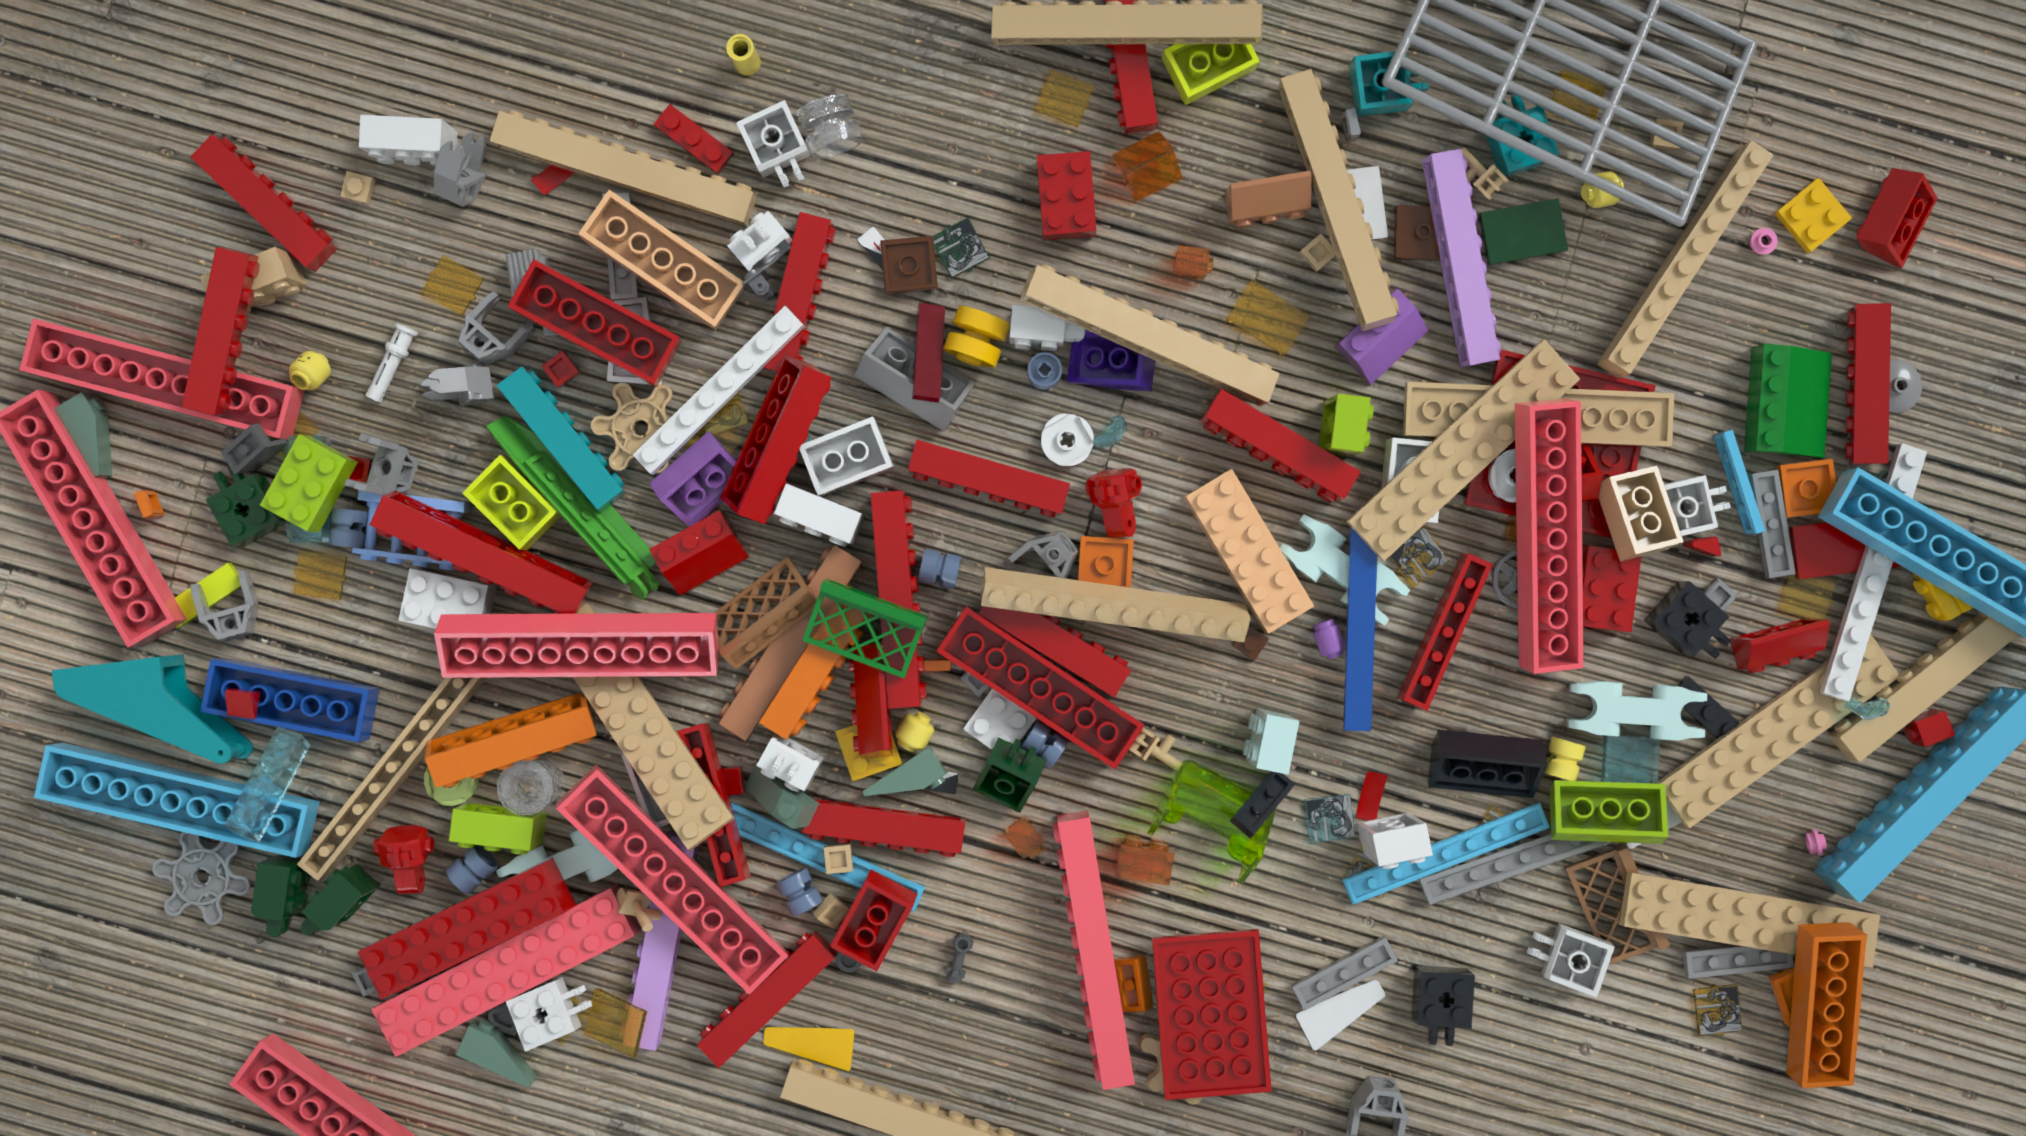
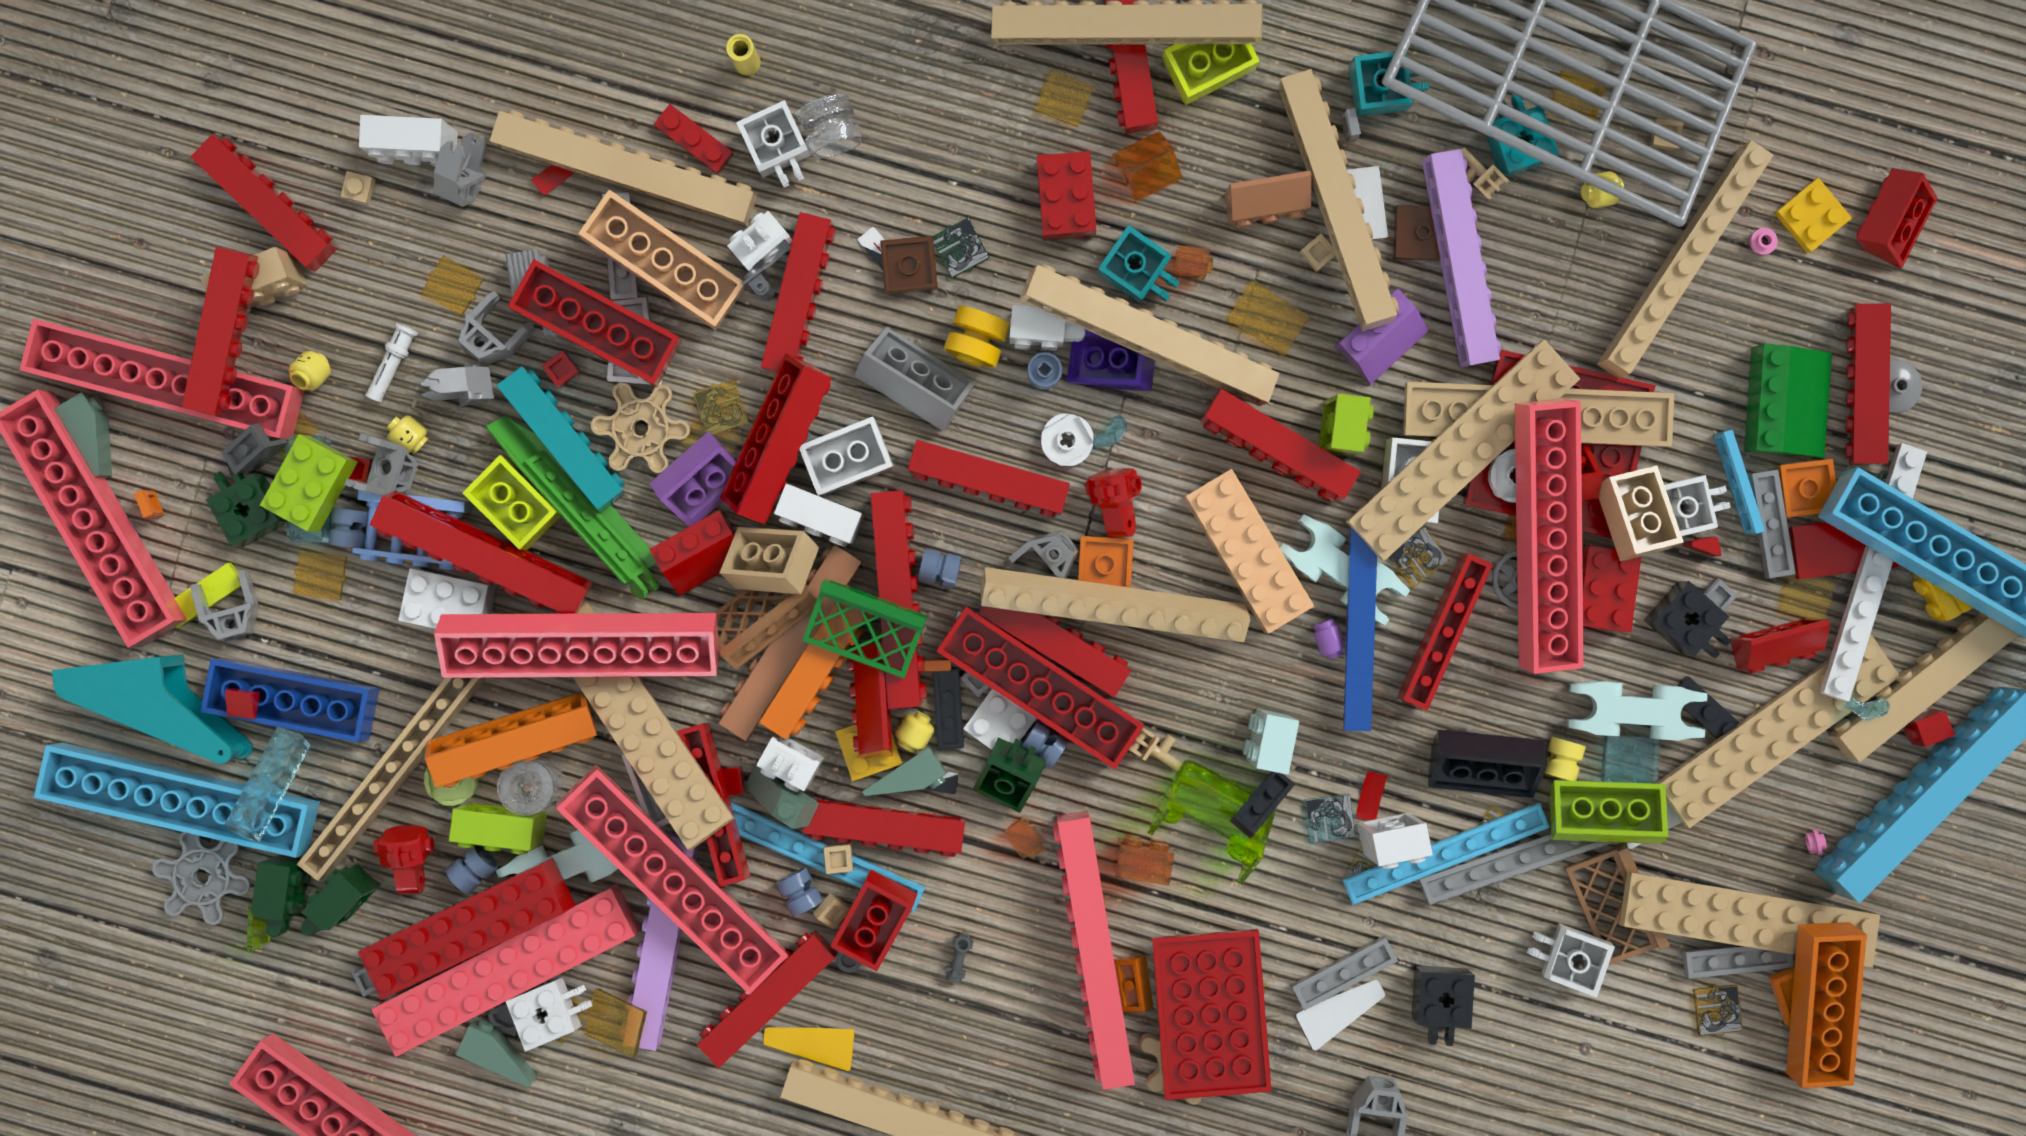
(256, 932): none -> clear neon green piece
(407, 433): none -> light yellow head
(636, 904): tan arm -> none
(718, 390): white plate -> none
(769, 560): none -> tan brick
(928, 353): dark red tile -> none
(948, 709): none -> black tile
(1151, 259): none -> teal hinge
(1252, 645): reddish brown plate -> none
(1523, 232): dark green tile -> none

